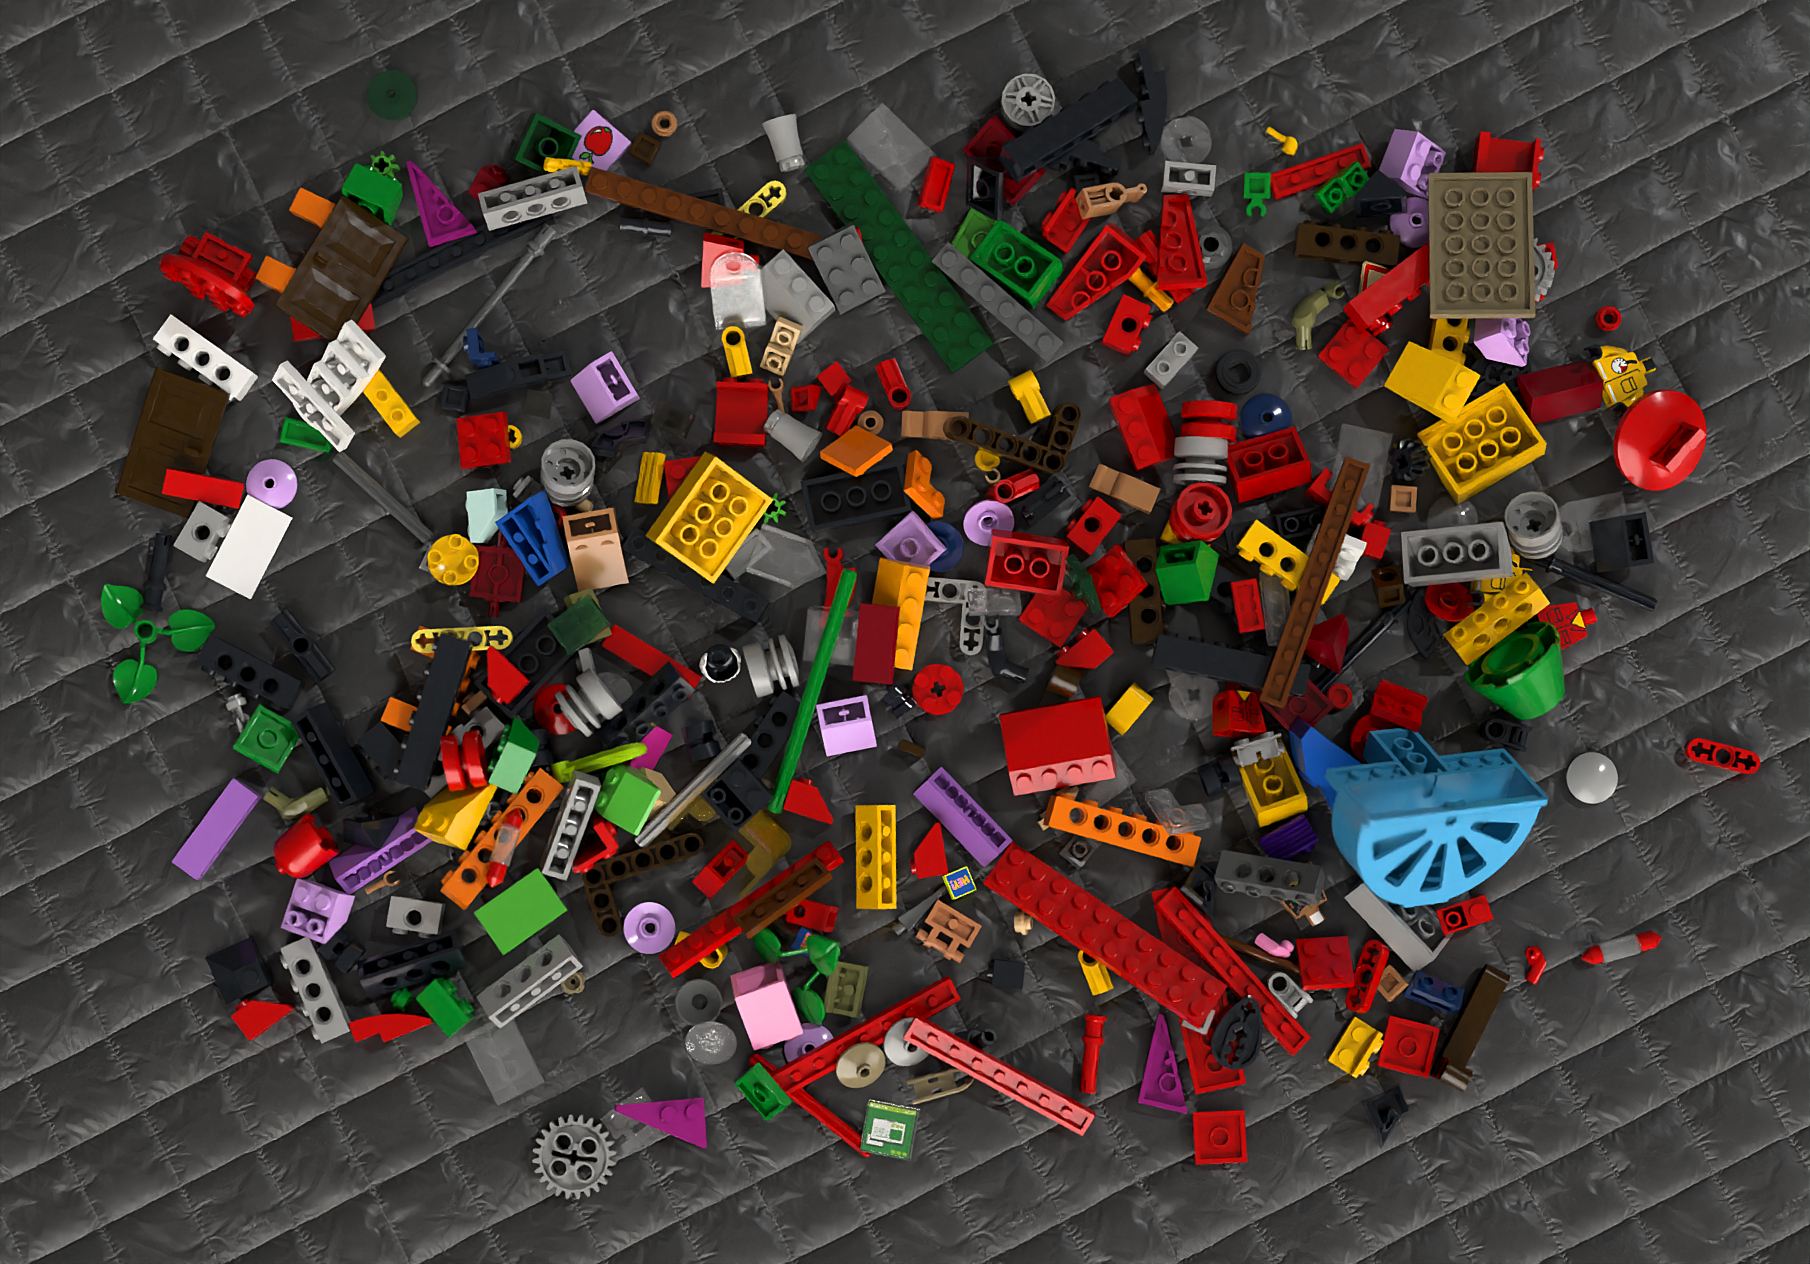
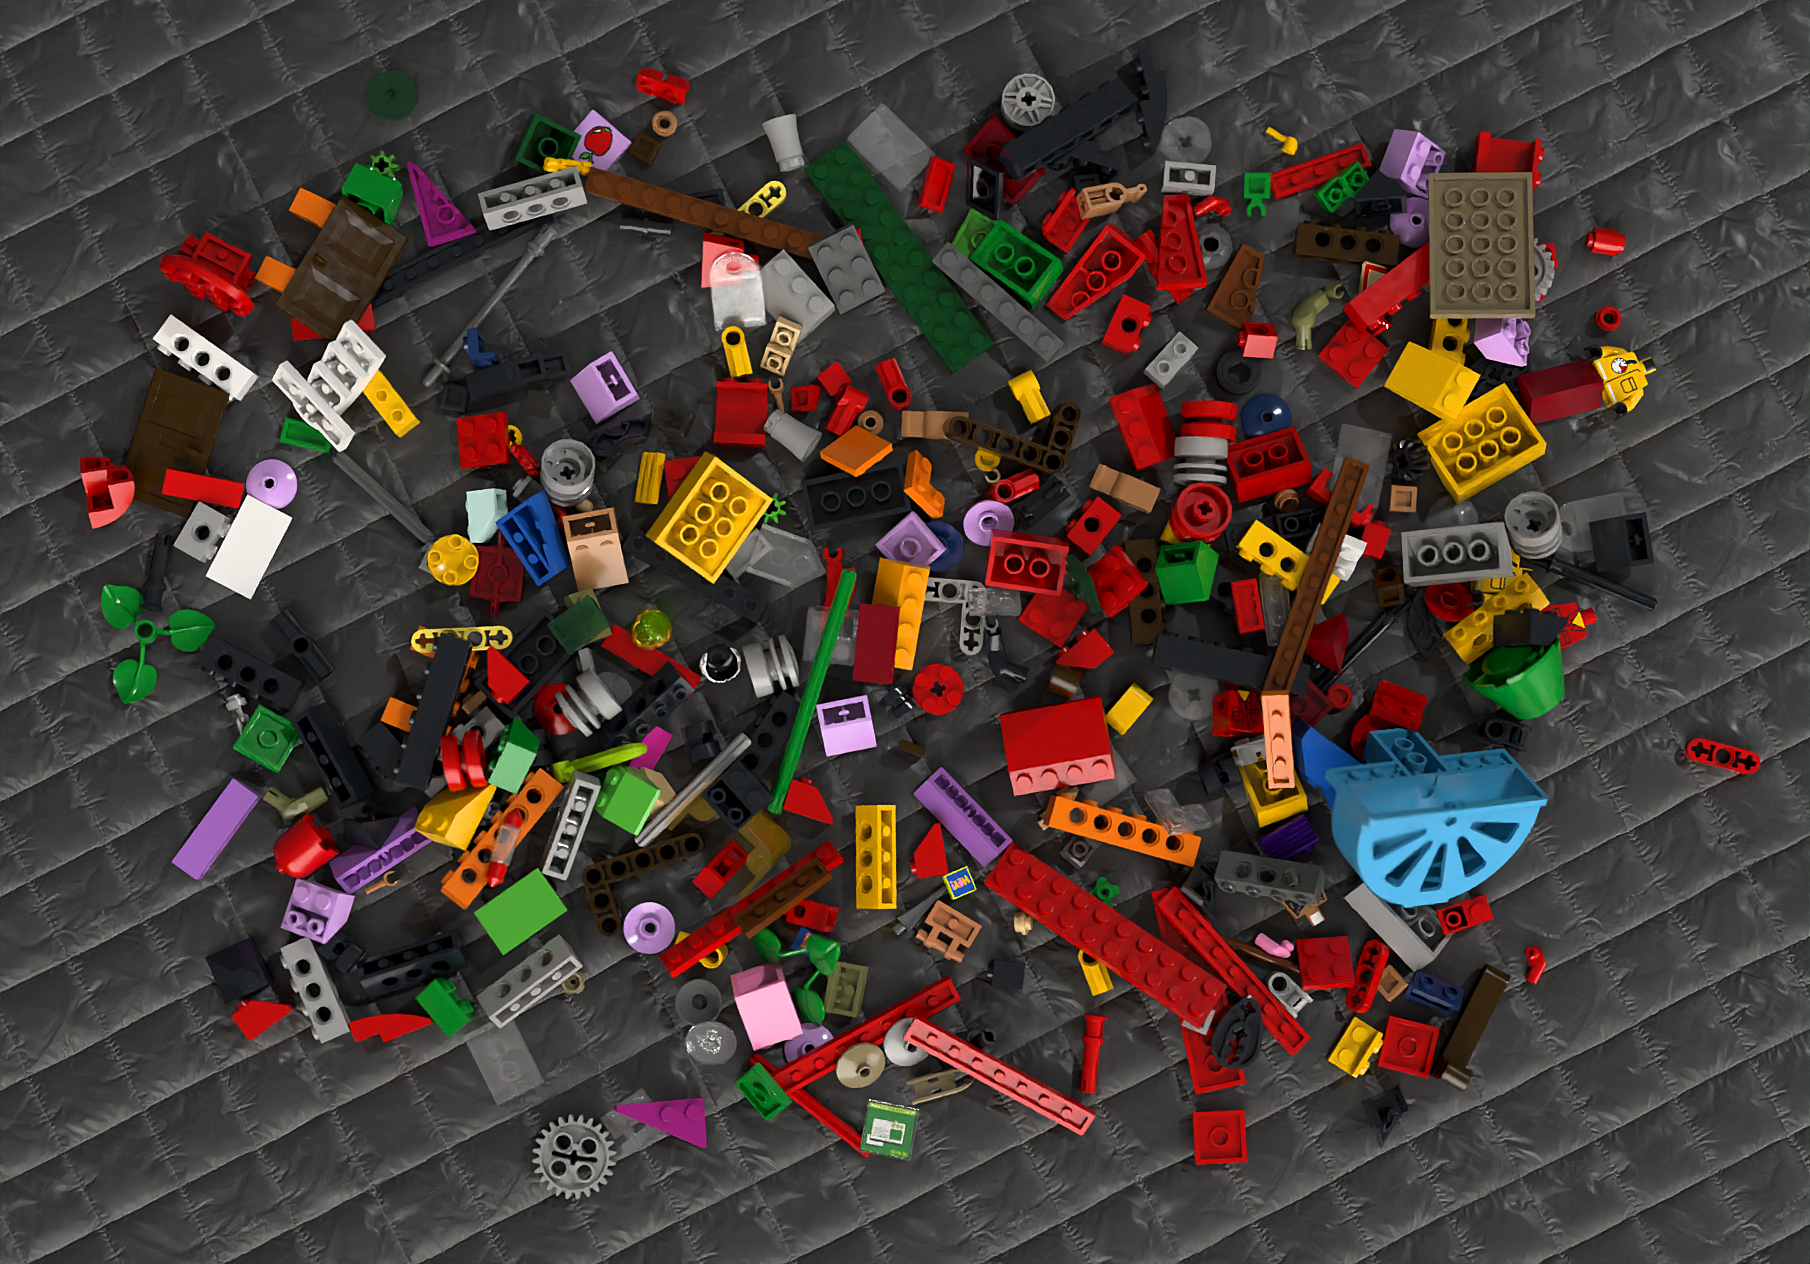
(107, 489): none -> red brick
(401, 999): green plate -> none
(431, 913): light grey brick -> none
(488, 178): dark red bracket -> none
(525, 459): none -> red gear
(603, 847): red bracket -> none
(651, 629): none -> clear neon green hair
(652, 83): none -> red hinge
(1111, 890): none -> green plate
(1148, 287): light orange axle -> none
(1160, 1079): magenta wing -> none
(1212, 203): none -> red arm
(1257, 339): none -> brick
(1278, 739): none -> plate
(1286, 501): none -> medium nougat plate
(1527, 628): none -> black slope
(1591, 777): light grey dish -> none
(1605, 241): none -> red brick
(1621, 947): piece -> none
(1659, 439): red bracket -> none

